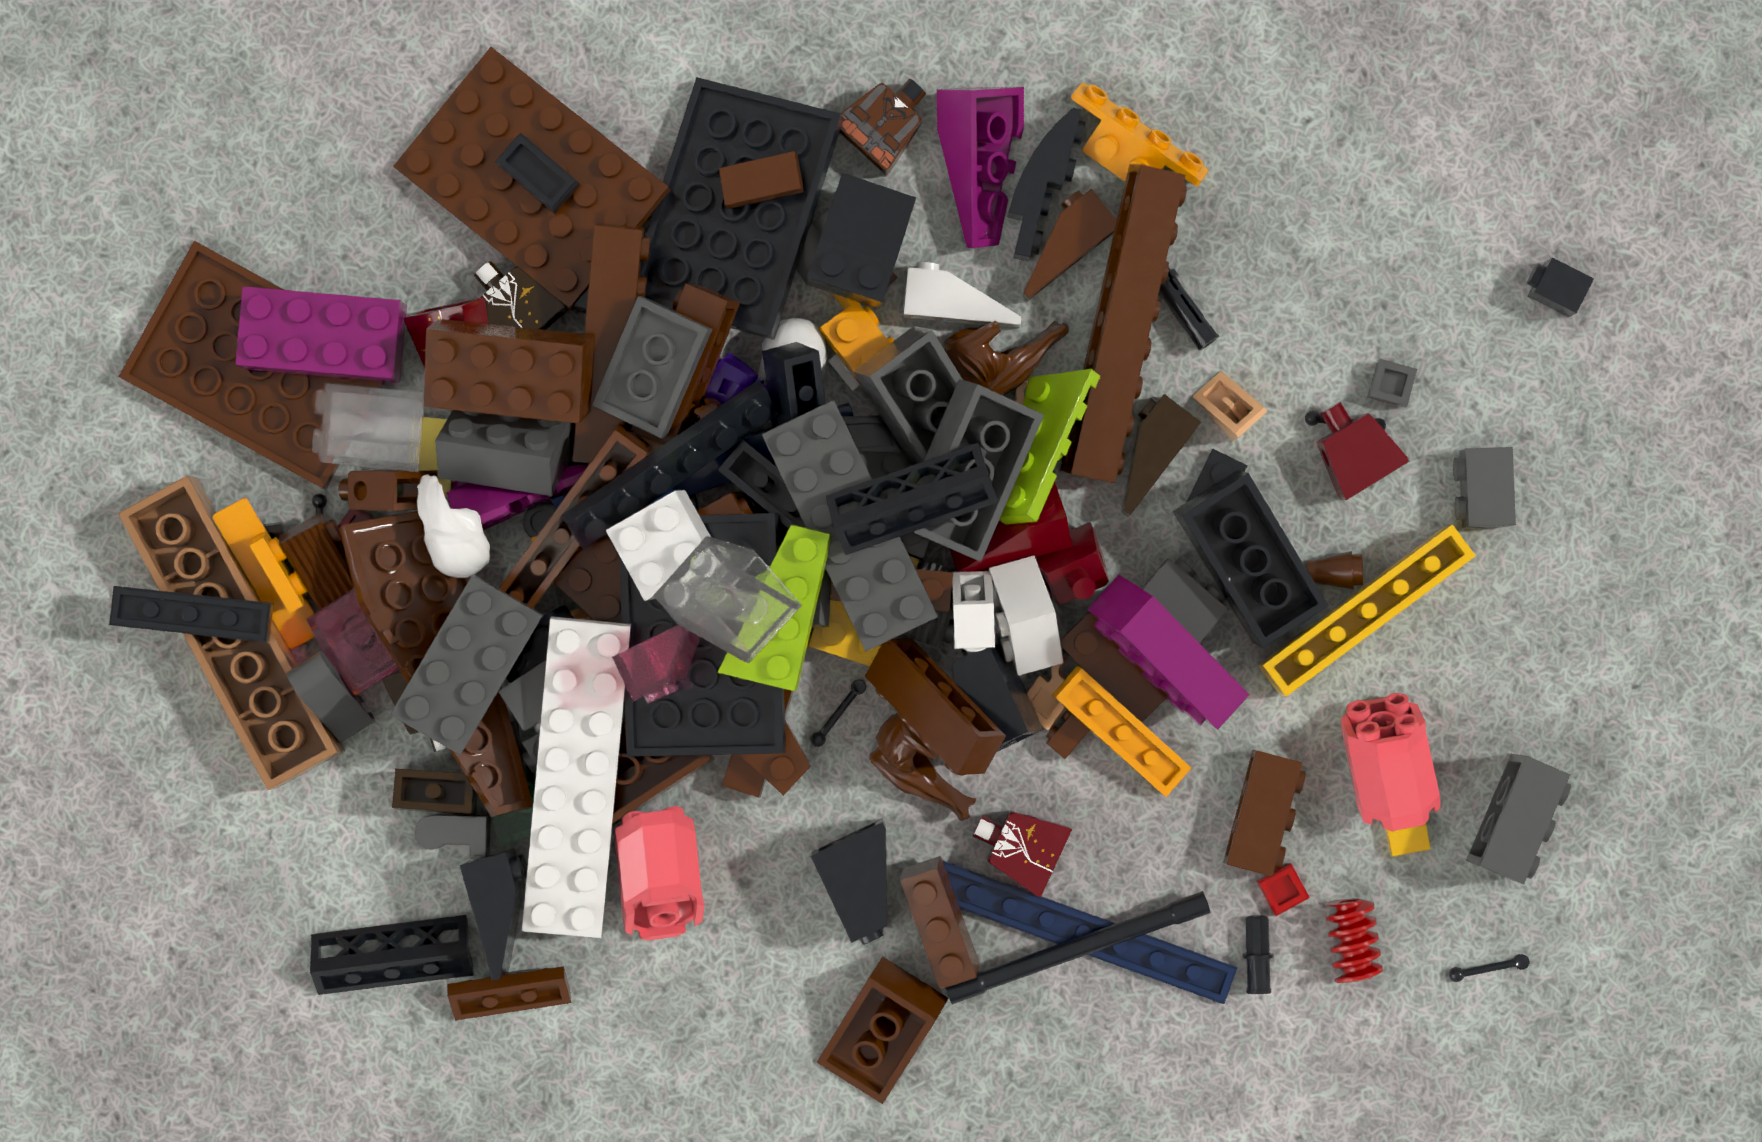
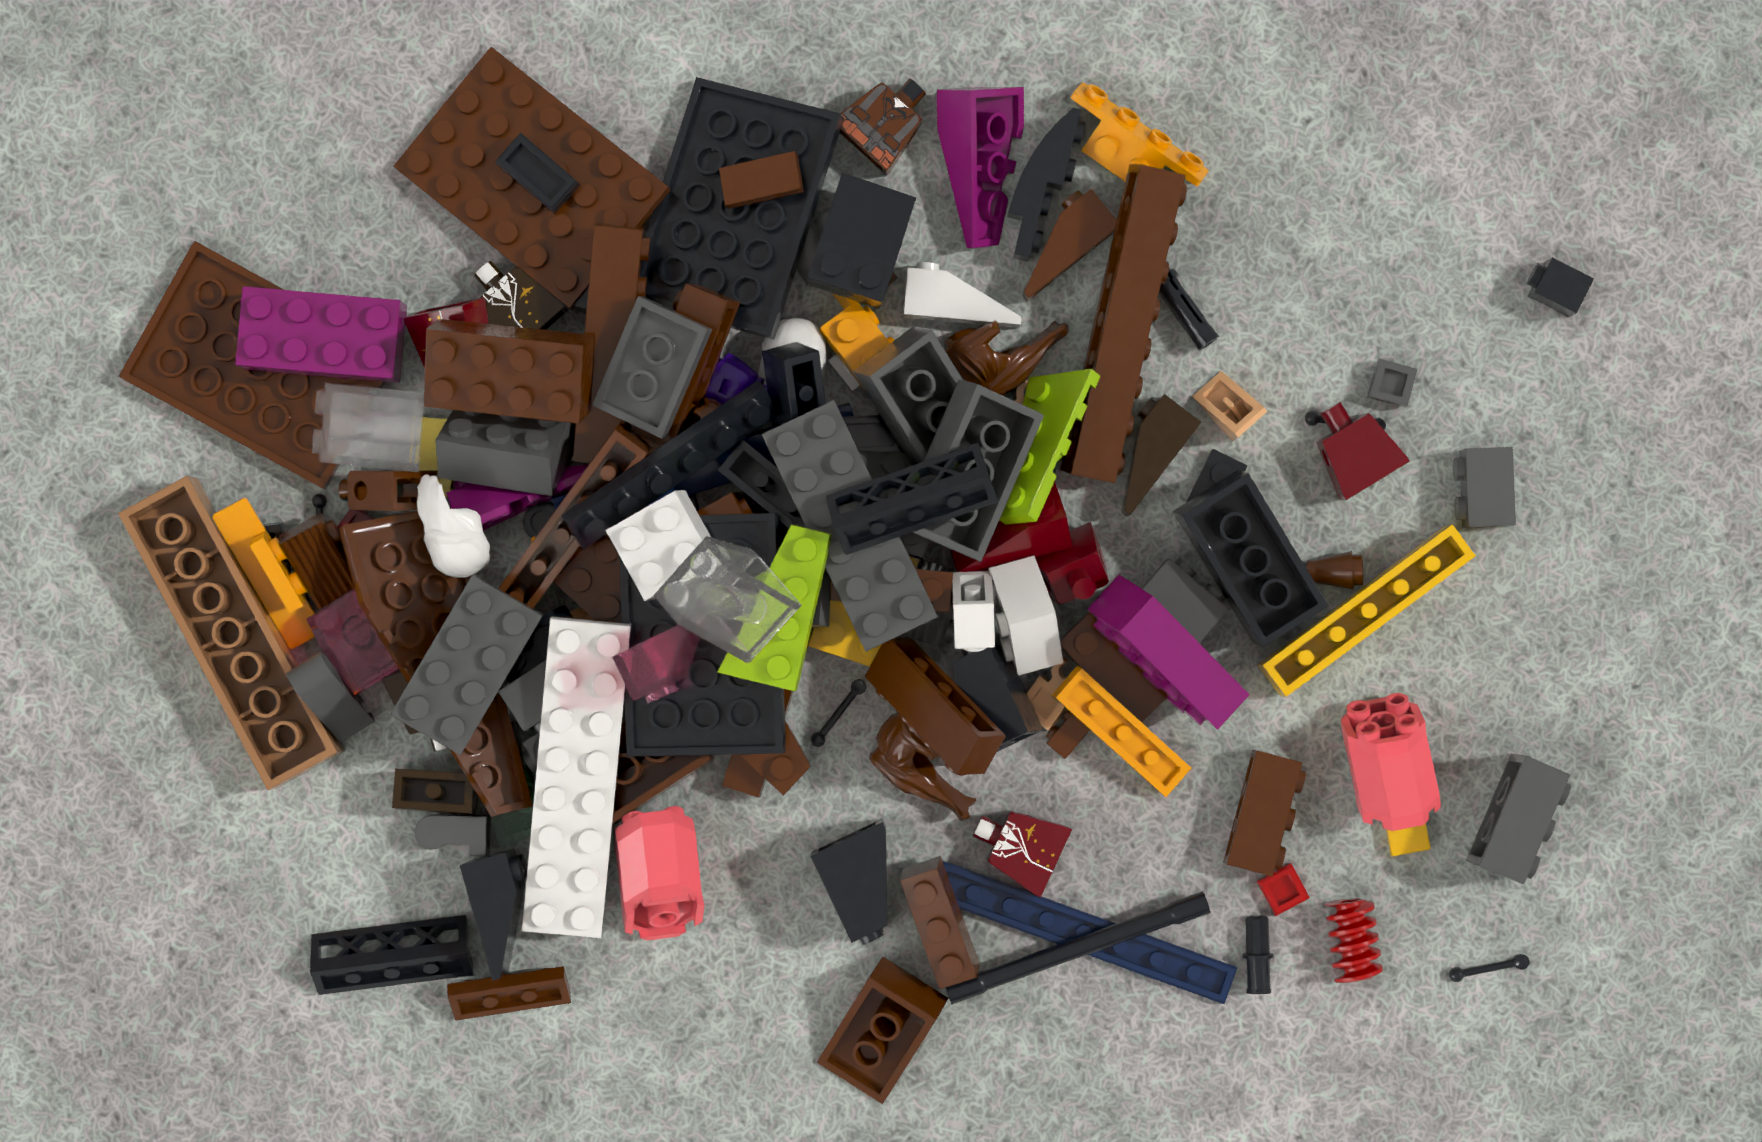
(191, 614): black tile -> none

